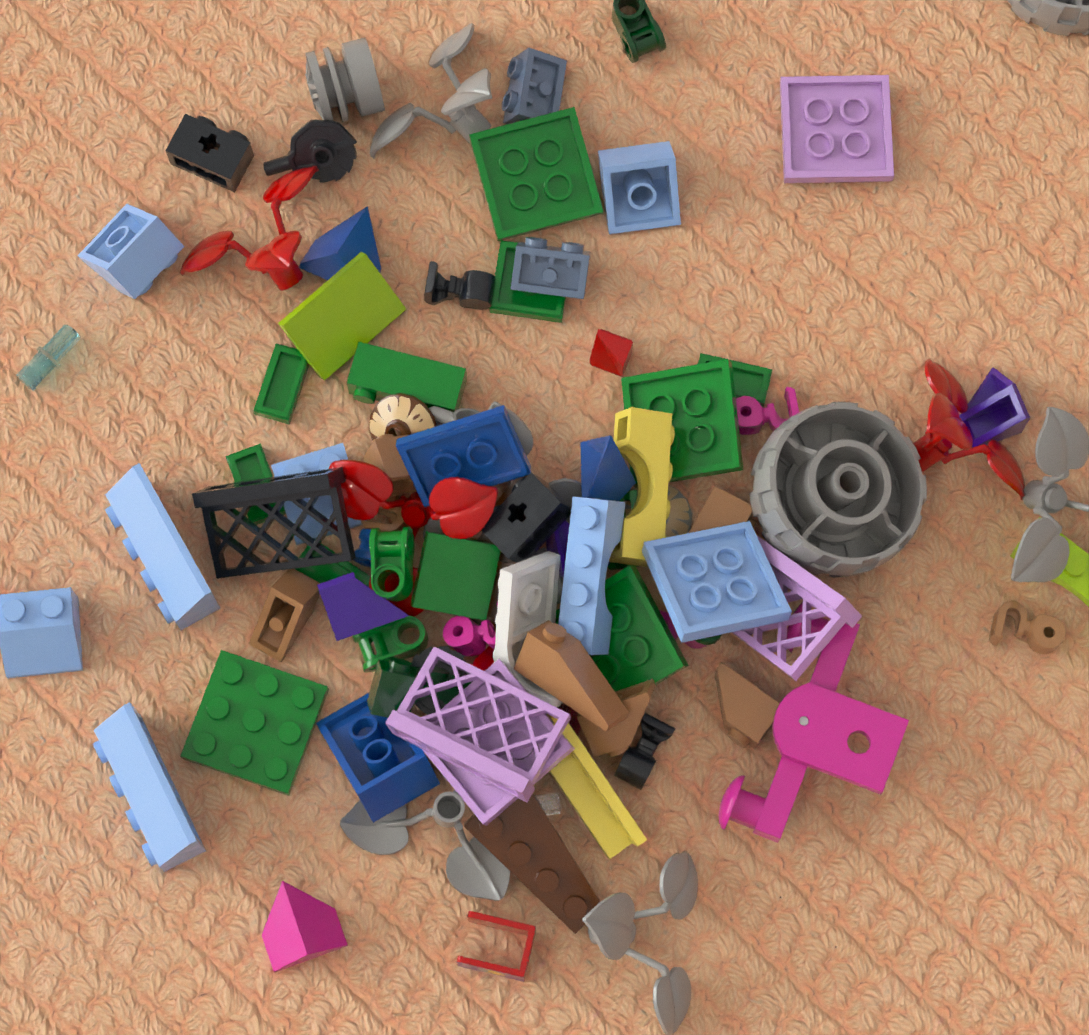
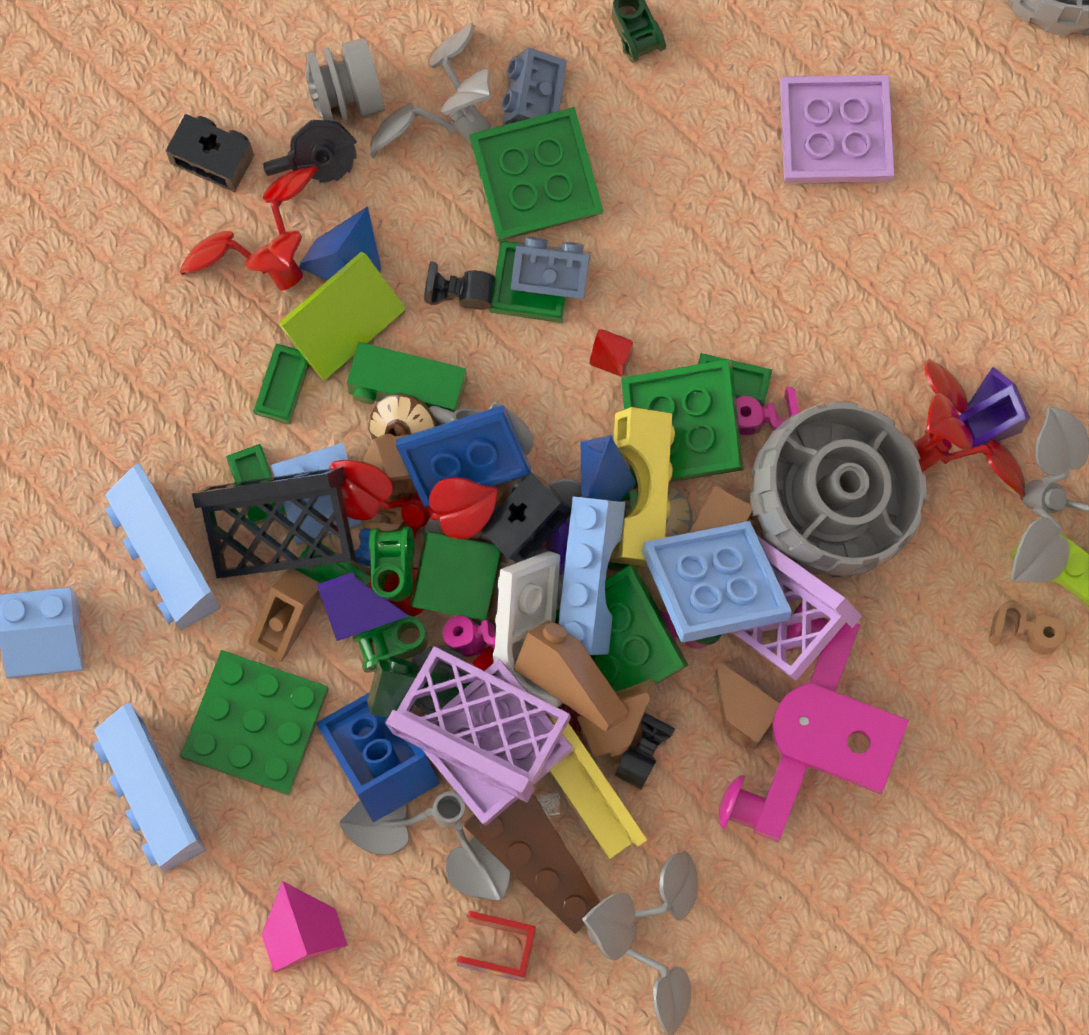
(48, 357): clear light blue axle -> none
(132, 251): light blue slope -> none
(639, 187): light blue slope -> none

